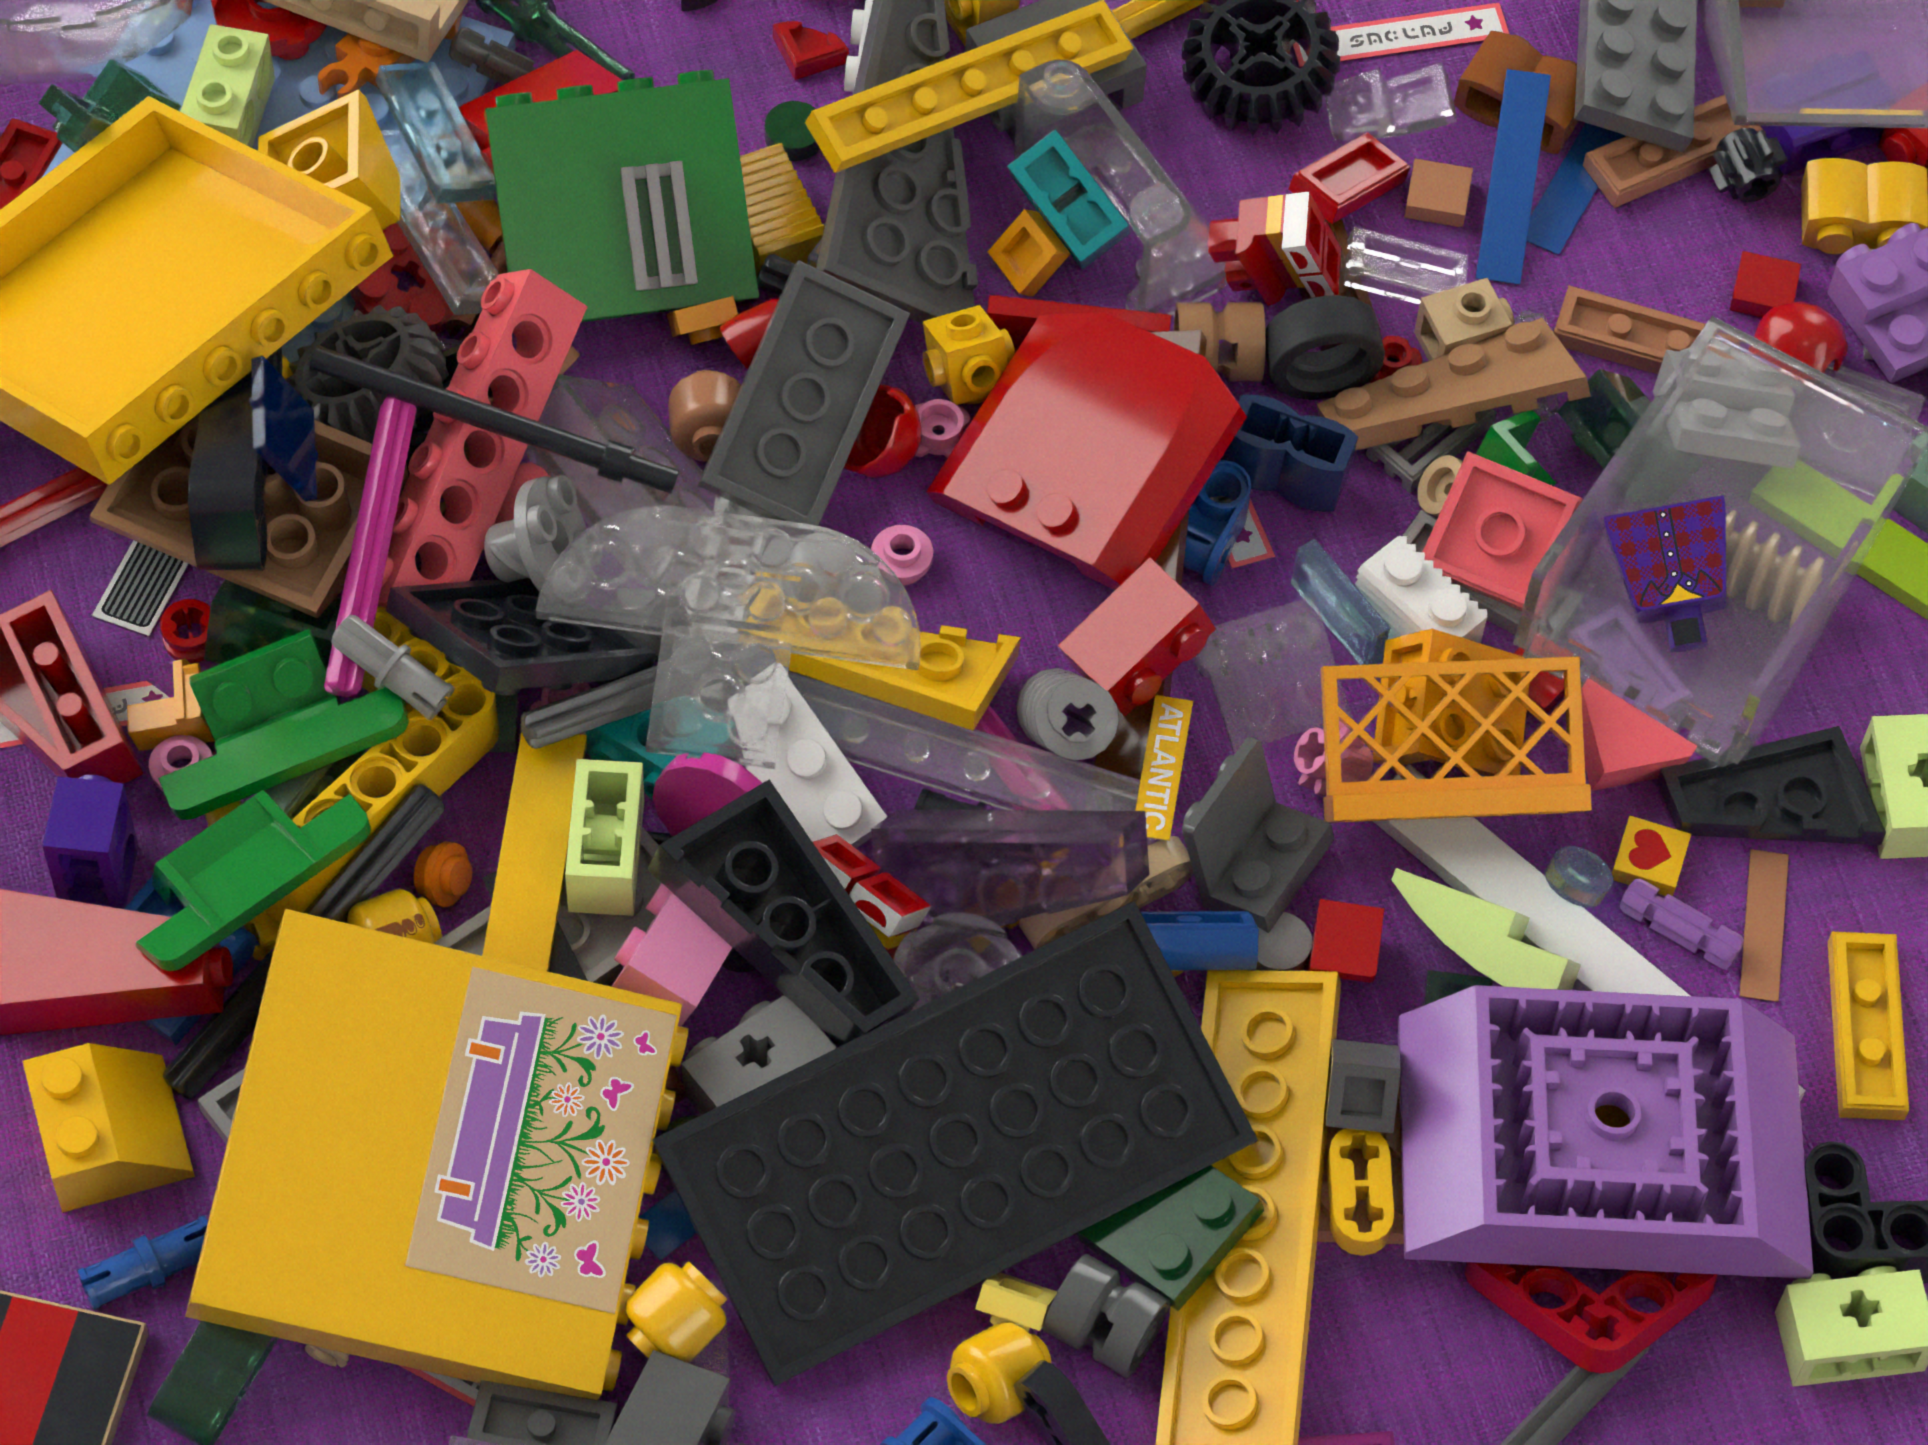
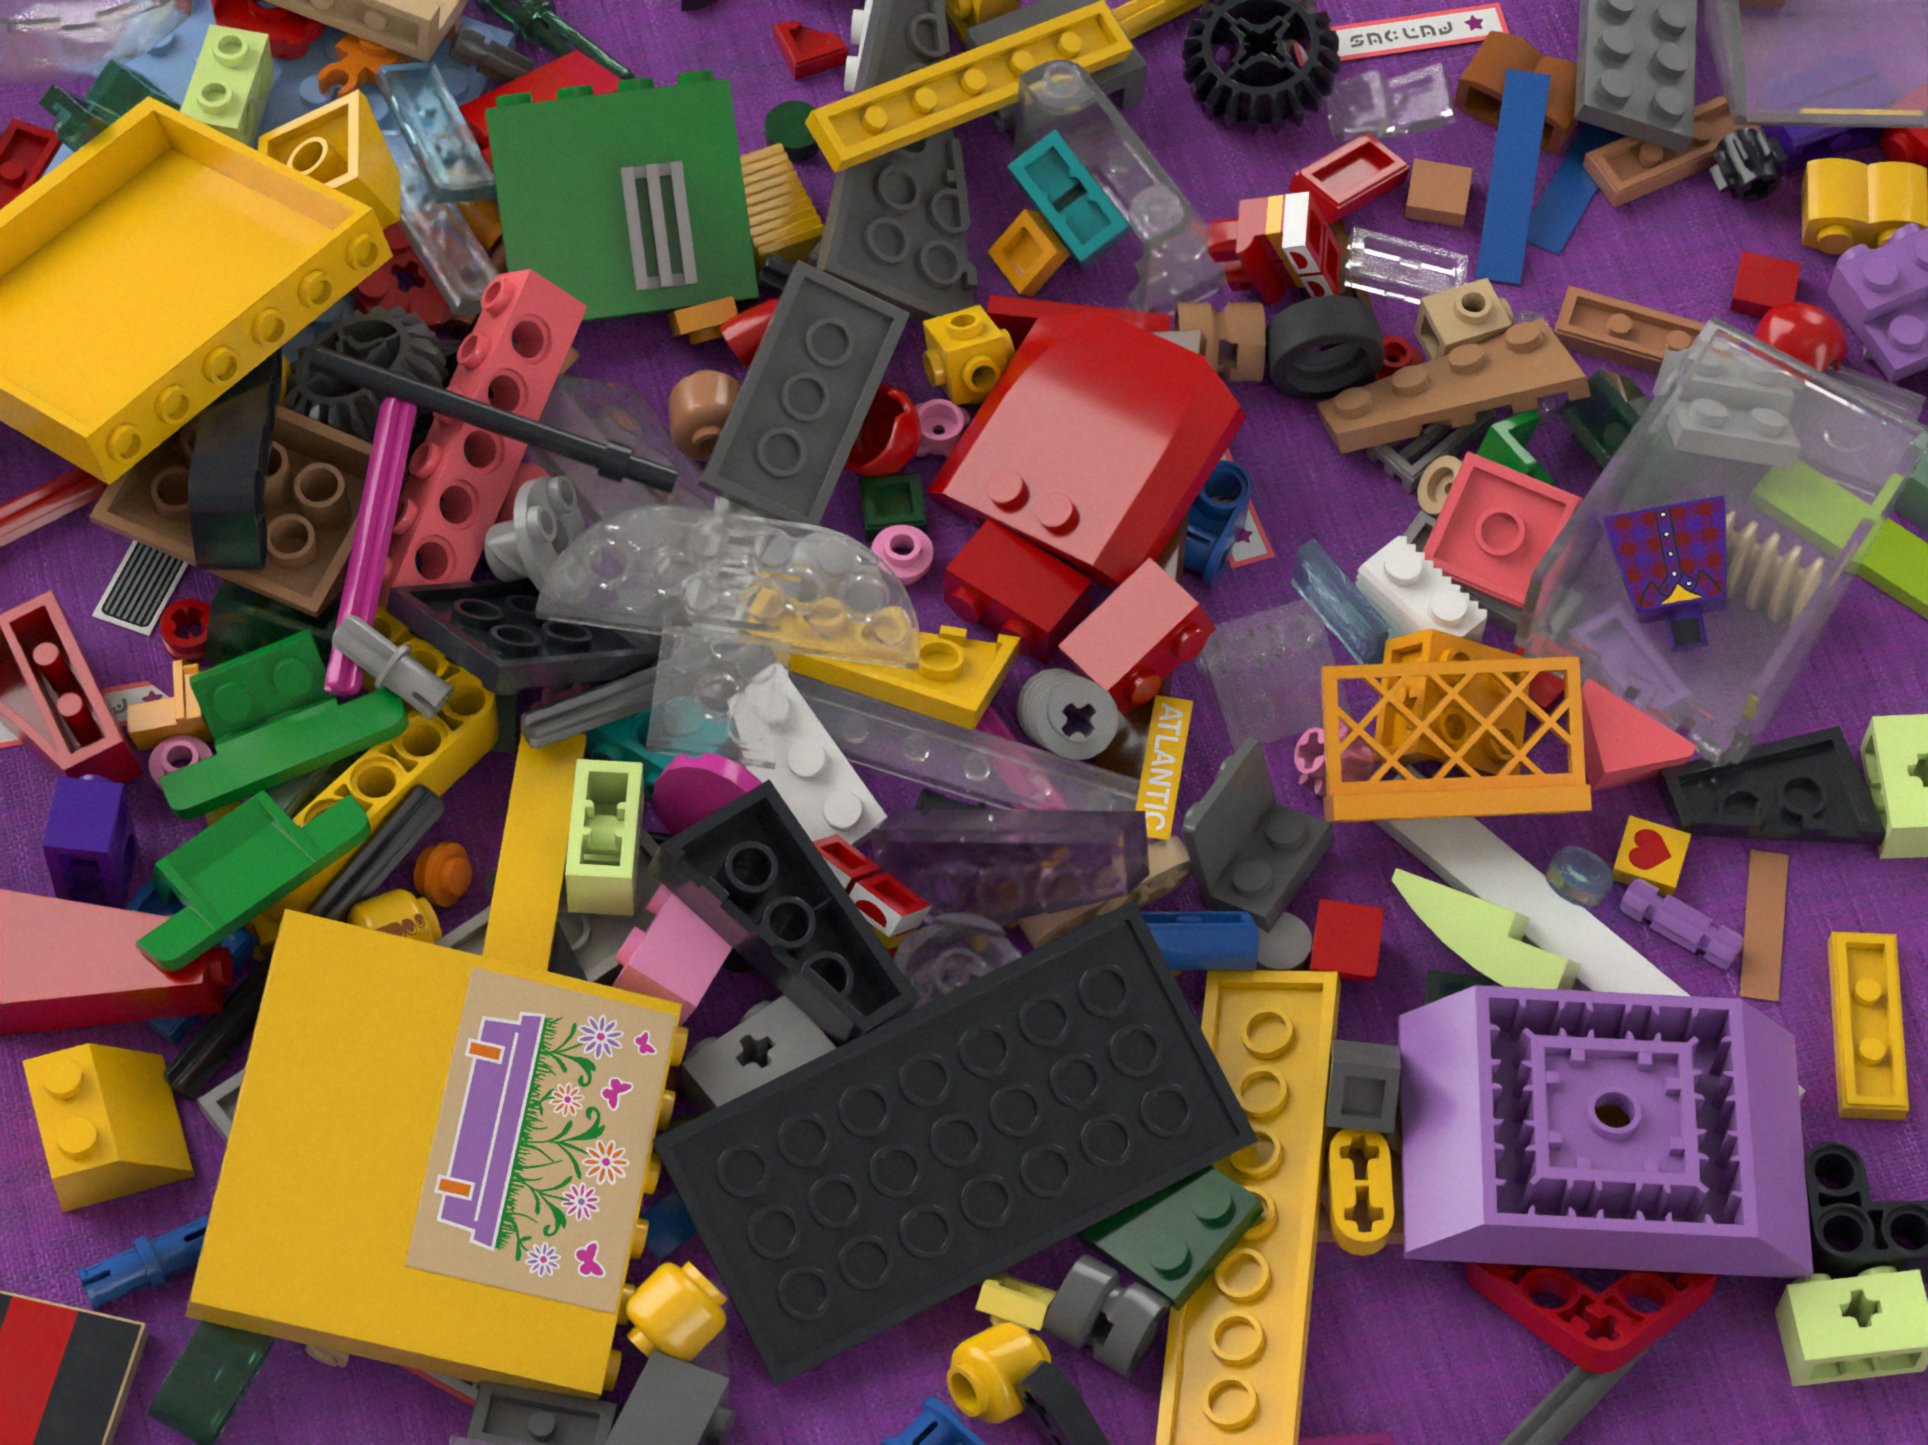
(283, 428): clear blue piece -> none
(891, 502): none -> dark green tile
(1016, 590): none -> red brick
(1293, 454): dark blue brick -> none

